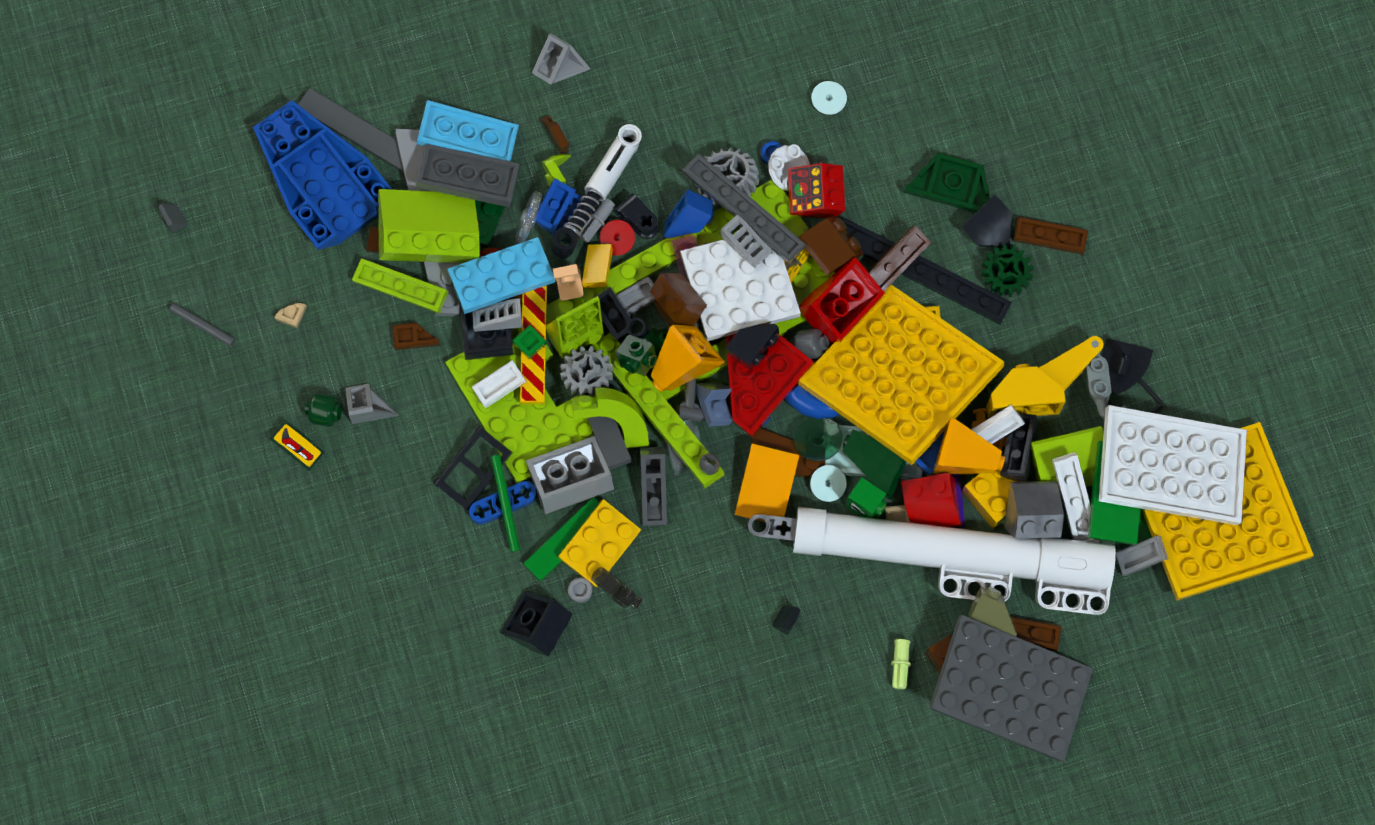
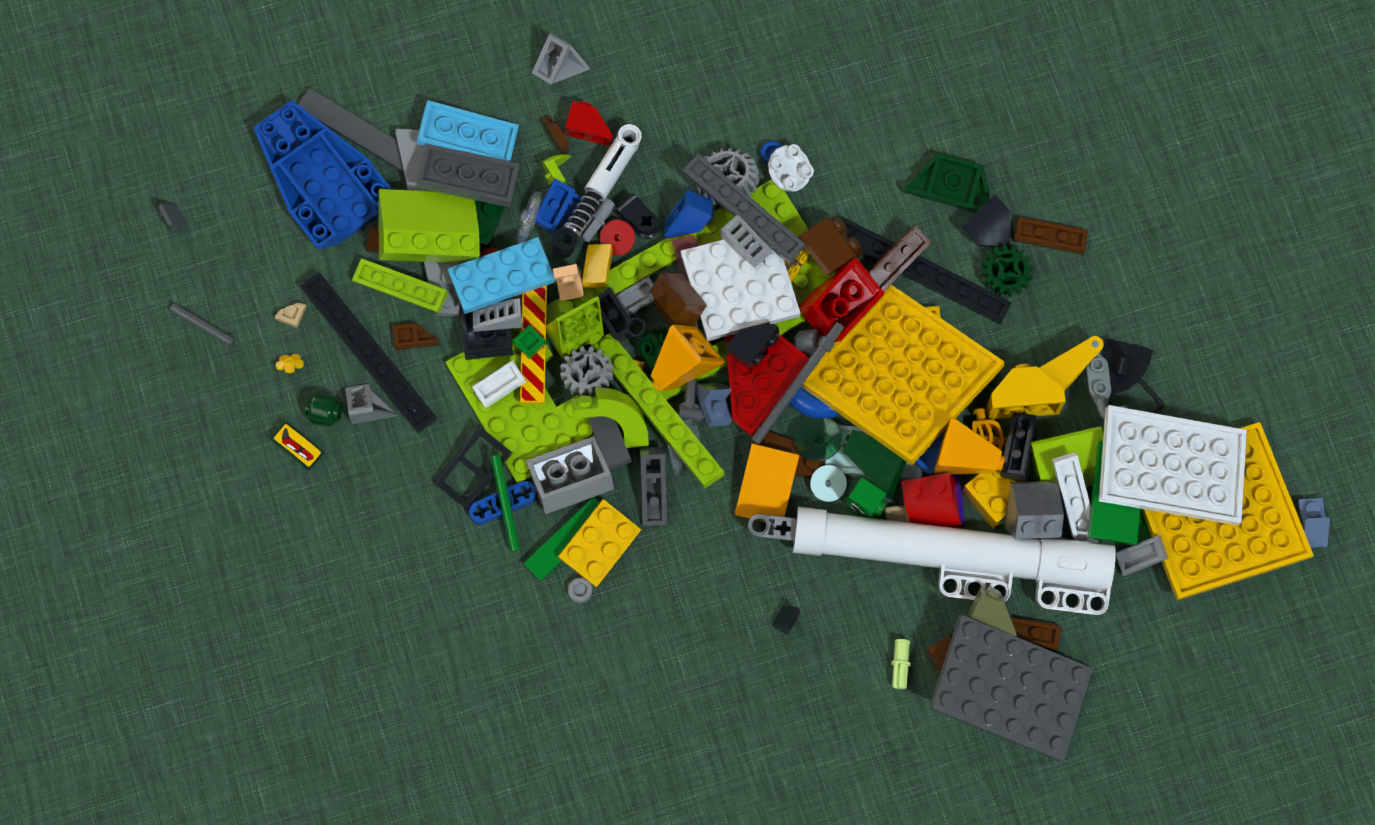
(289, 363): none -> yellow plant
(368, 352): none -> black plate
(536, 623): black slope -> none
(587, 124): none -> red slope
(610, 585): clear smoke bar -> none
(636, 355): dark green brick -> none
(706, 467): dark grey hinge -> none
(816, 190): red slope -> none
(824, 345): none -> dark grey bar
(829, 97): light aqua piece -> none
(999, 425): white tile -> none
(1314, 522): none -> sand blue slope

